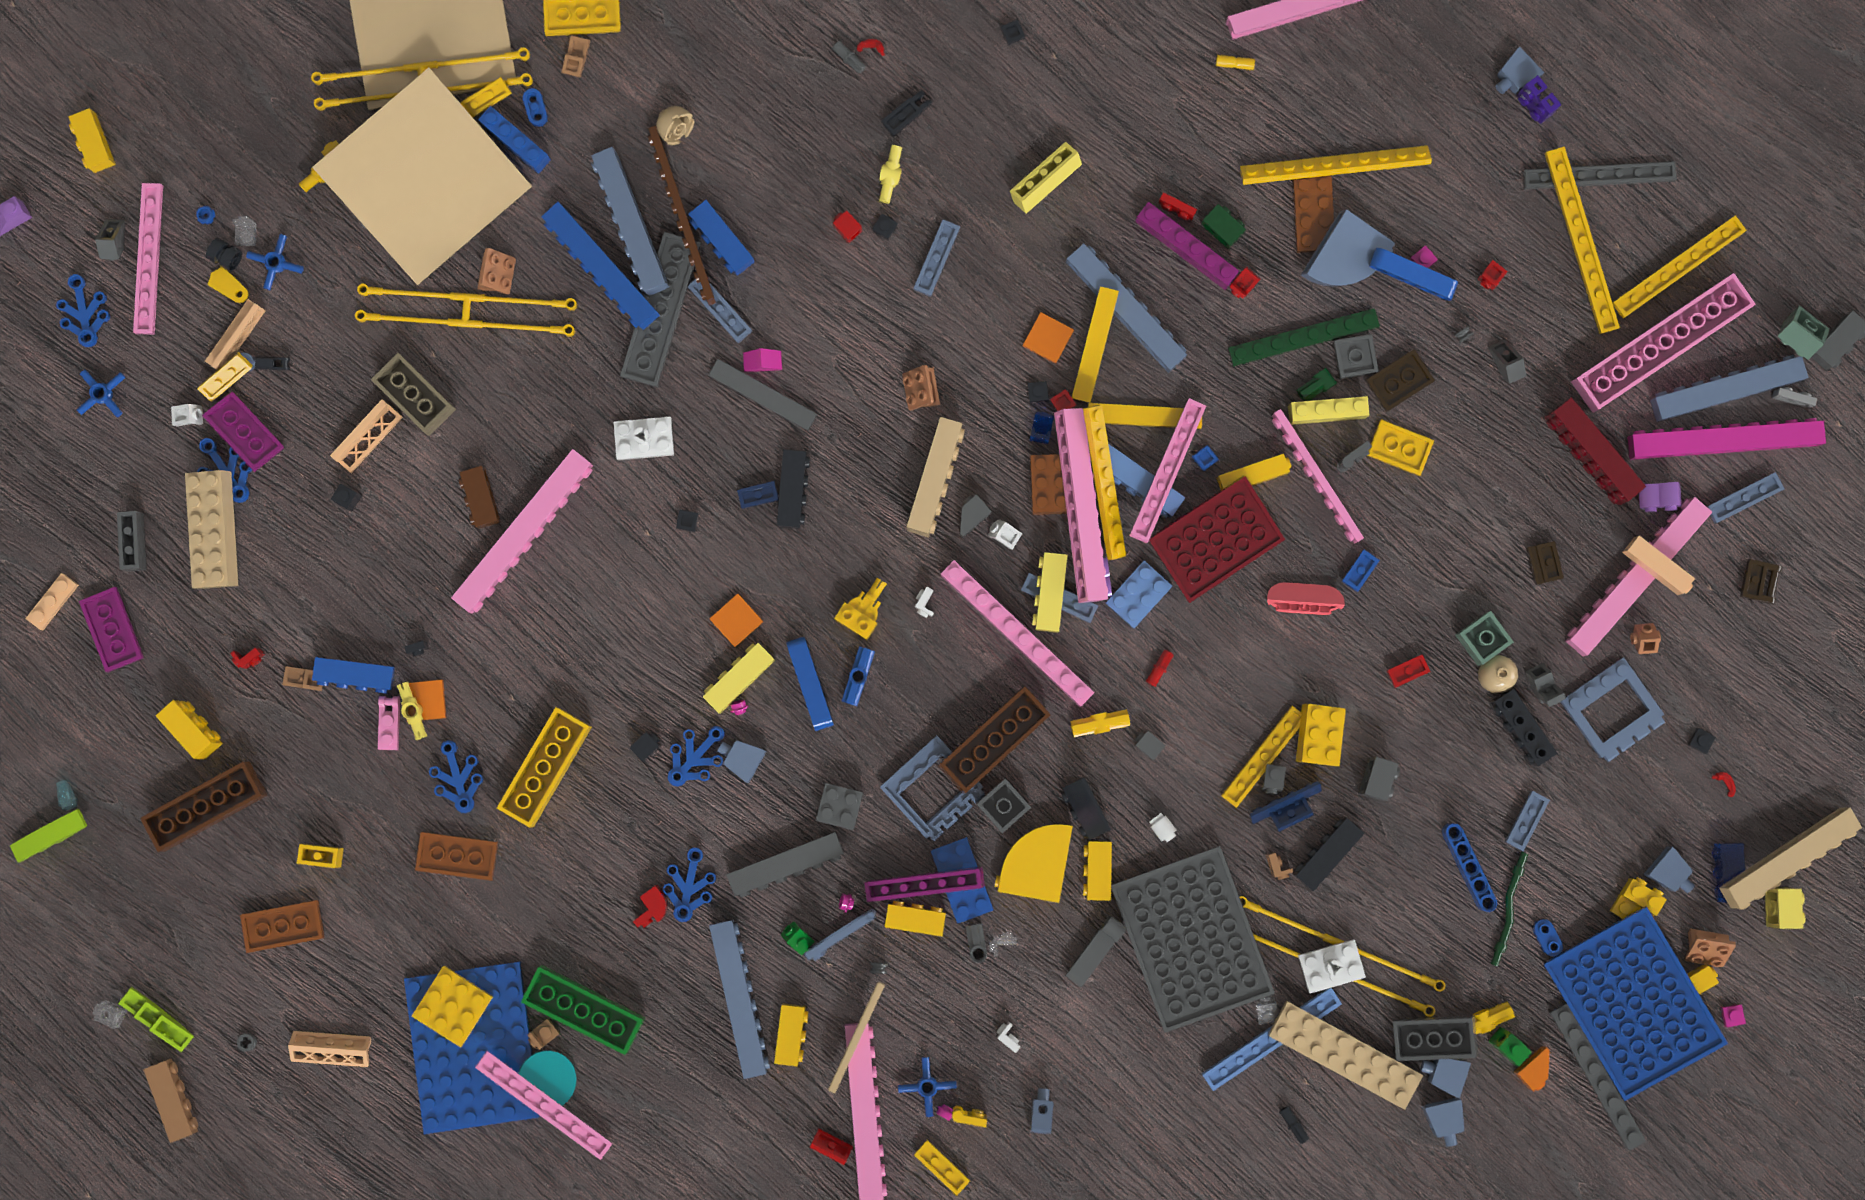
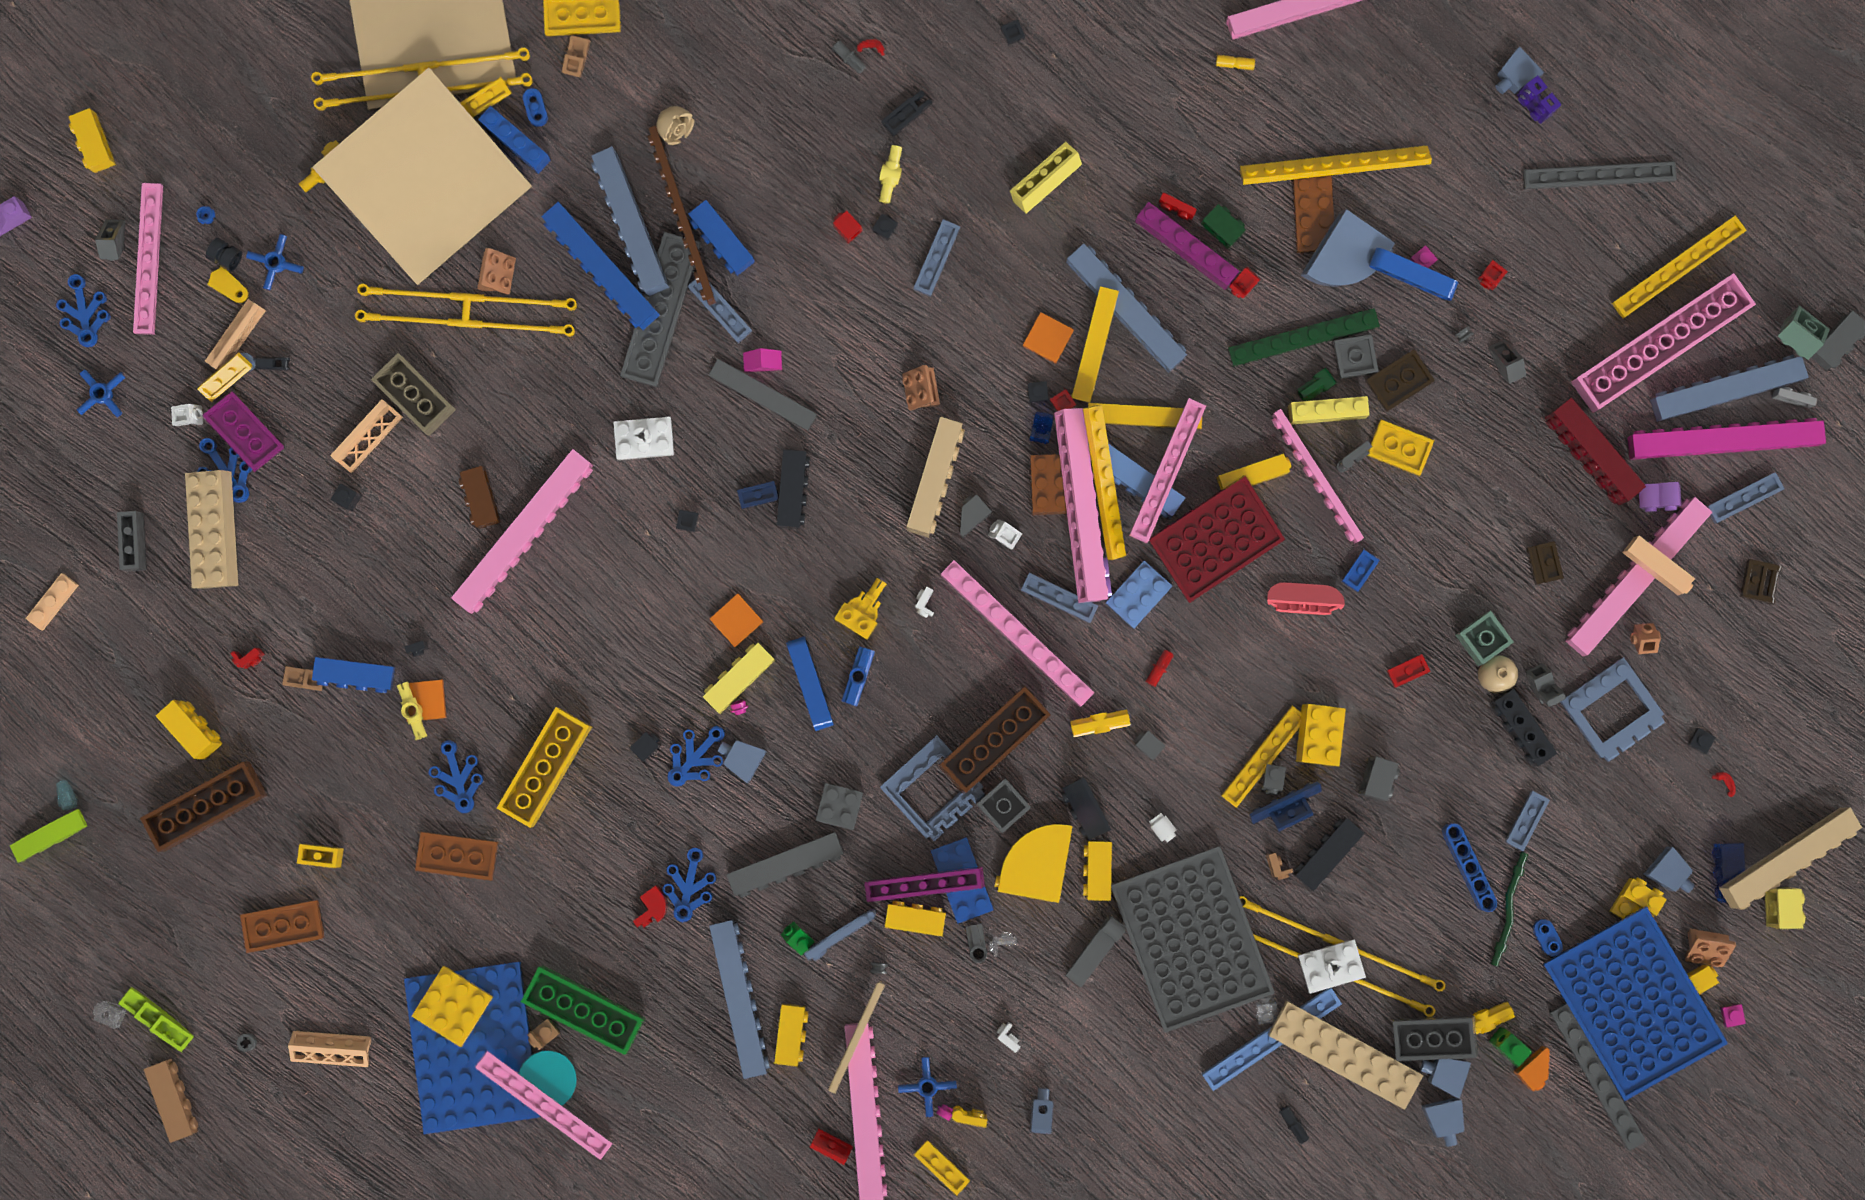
(111, 629): magenta plate -> none
(244, 231): clear bracket -> none
(388, 723): bright pink plate -> none
(846, 902): dark pink plate -> none
(1051, 592): light yellow brick -> none
(1205, 458): blue tile -> none
(1582, 240): yellow plate -> none

